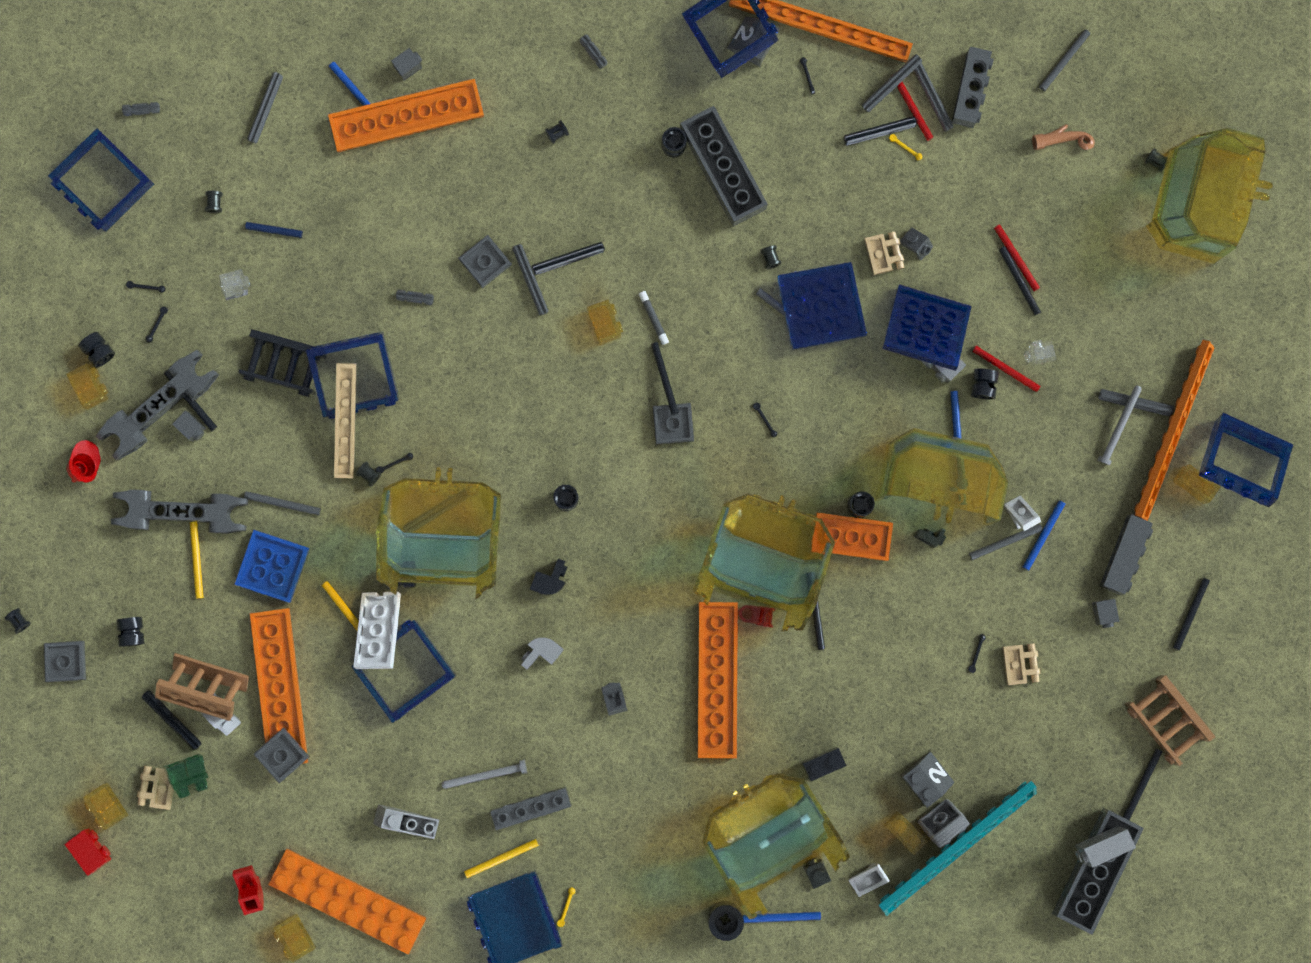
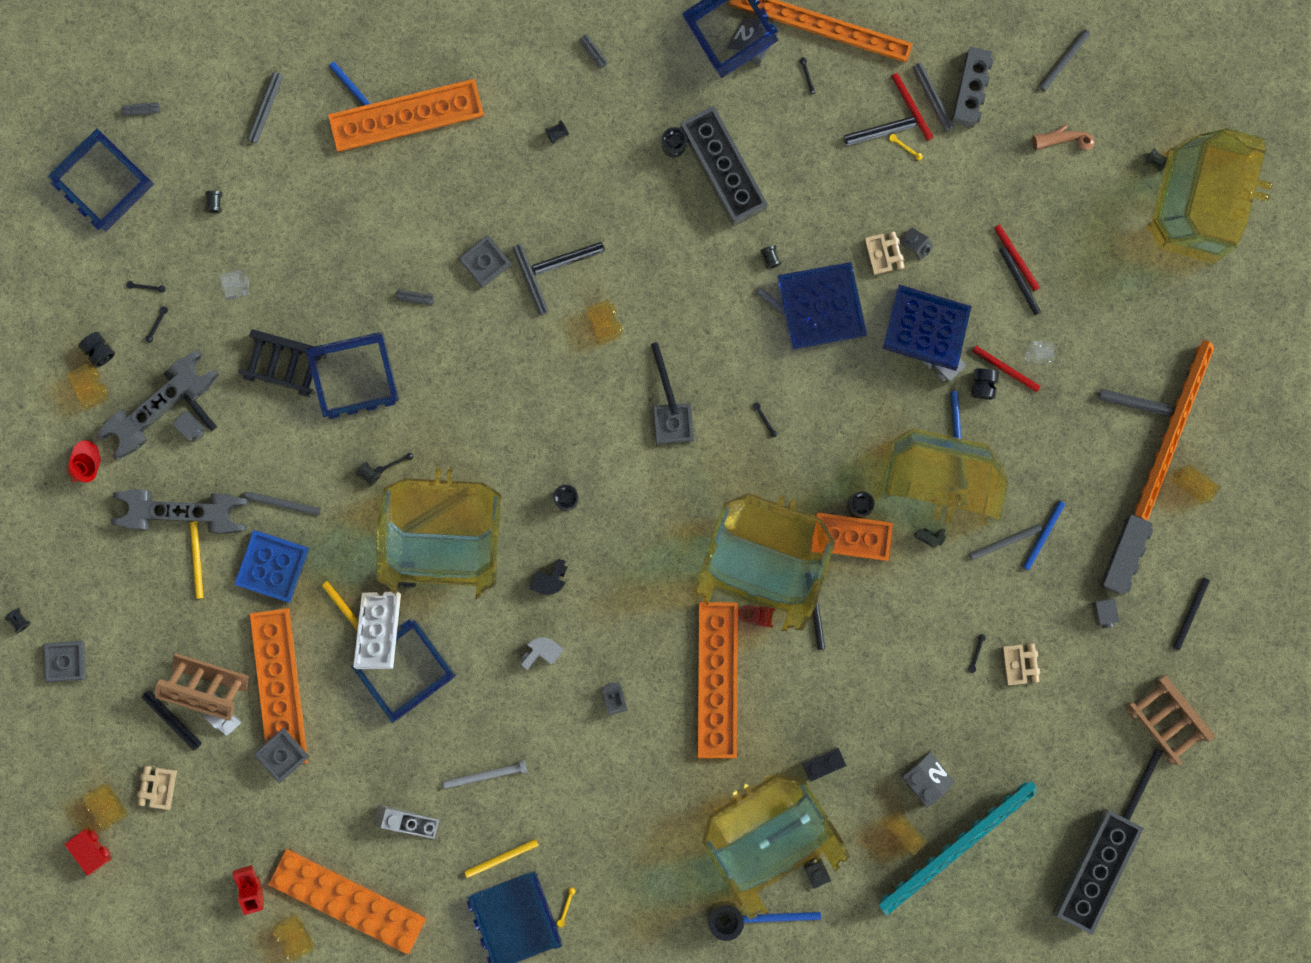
(130, 631): black wheel -> none
(195, 774): clear green hips -> none
(273, 229): dark blue bar -> none
(345, 420): tan plate -> none
(407, 63): dark grey brick -> none
(530, 808): dark grey brick -> none
(653, 317): dark grey bar -> none
(868, 879): white slope -> none
(891, 83): dark grey axle -> none
(943, 823): light grey brick -> none
(1022, 513): white slope -> none
(1104, 846): light grey brick -> none
(1120, 426): light grey bar -> none
(1257, 438): clear blue window -> none

